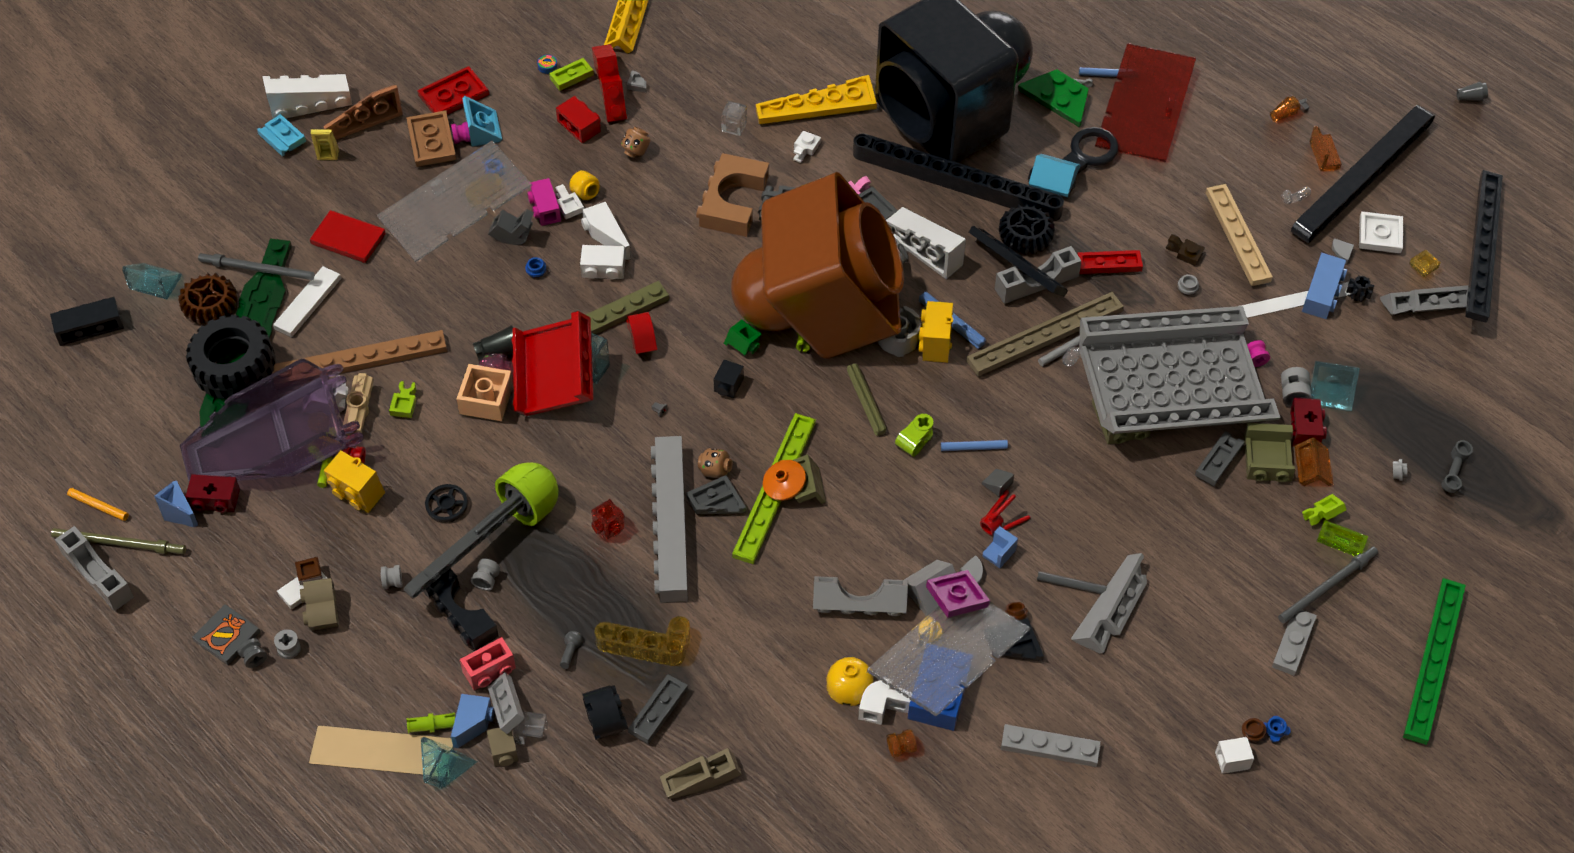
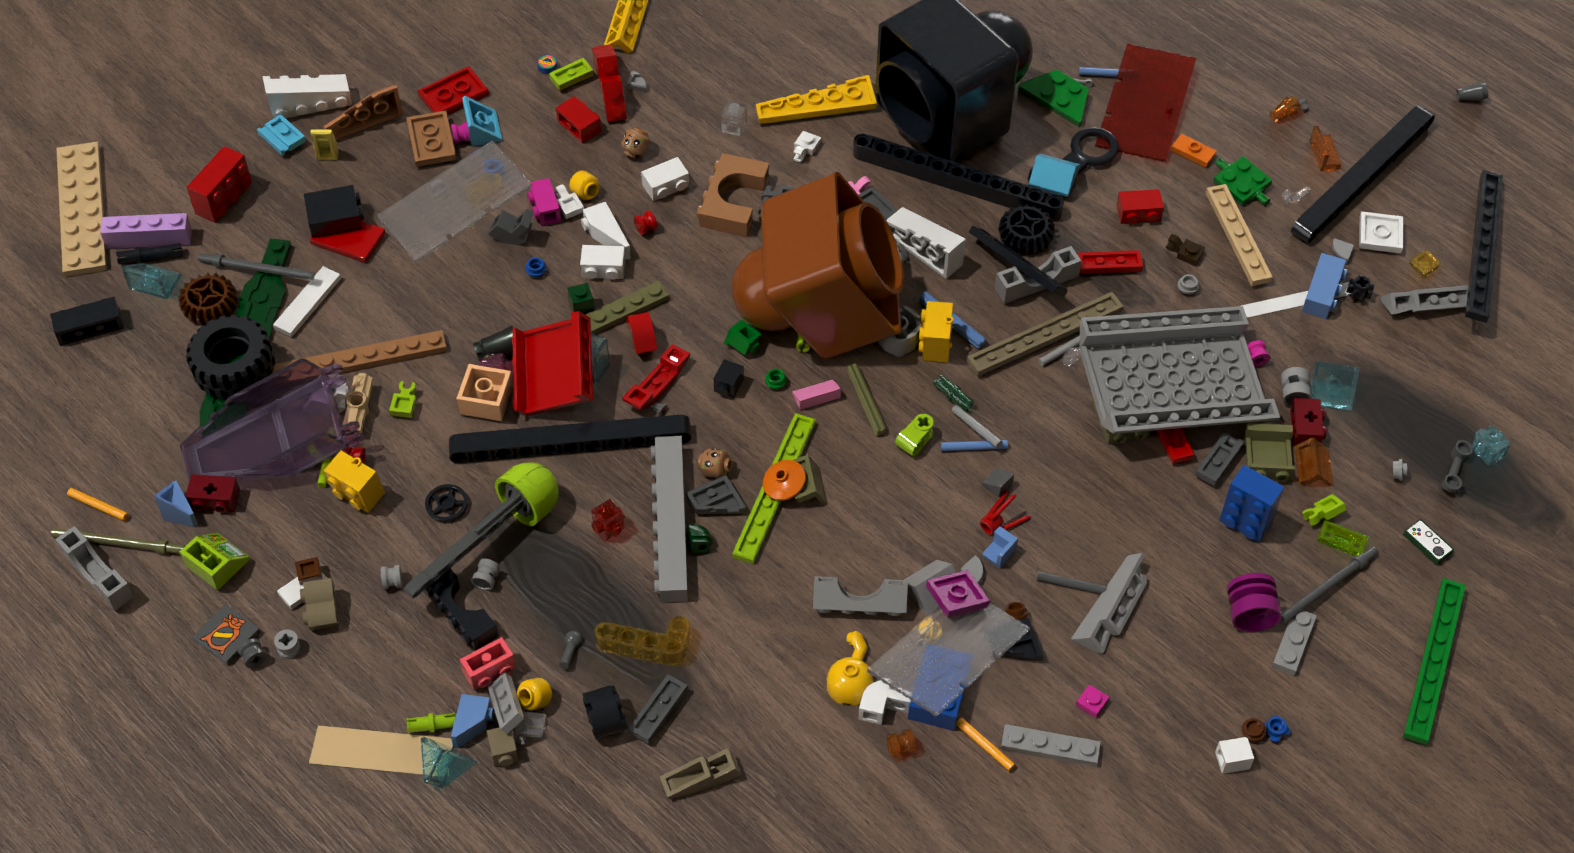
(81, 209): none -> tan plate
(139, 255): none -> black pin
(146, 230): none -> lavender brick
(213, 558): none -> lime slope
(219, 184): none -> red brick
(333, 211): none -> black brick
(534, 694): none -> yellow head
(566, 438): none -> black beam
(581, 298): none -> dark green brick
(645, 222): none -> red wheel
(659, 379): none -> red slope
(665, 179): none -> white brick
(698, 539): none -> dark green piece
(775, 374): none -> green plate
(817, 394): none -> bright pink slope
(857, 640): none -> yellow arm
(953, 392): none -> clear green pin
(984, 432): none -> light grey bar
(985, 744): none -> light orange piece
(1092, 701): none -> dark pink plate
(1140, 206): none -> red brick
(1176, 445): none -> red plate
(1193, 150): none -> orange plate
(1243, 180): none -> green plate
(1251, 503): none -> blue brick
(1254, 602): none -> magenta wheel
(1428, 541): none -> tile
(1490, 444): none -> clear light blue brick

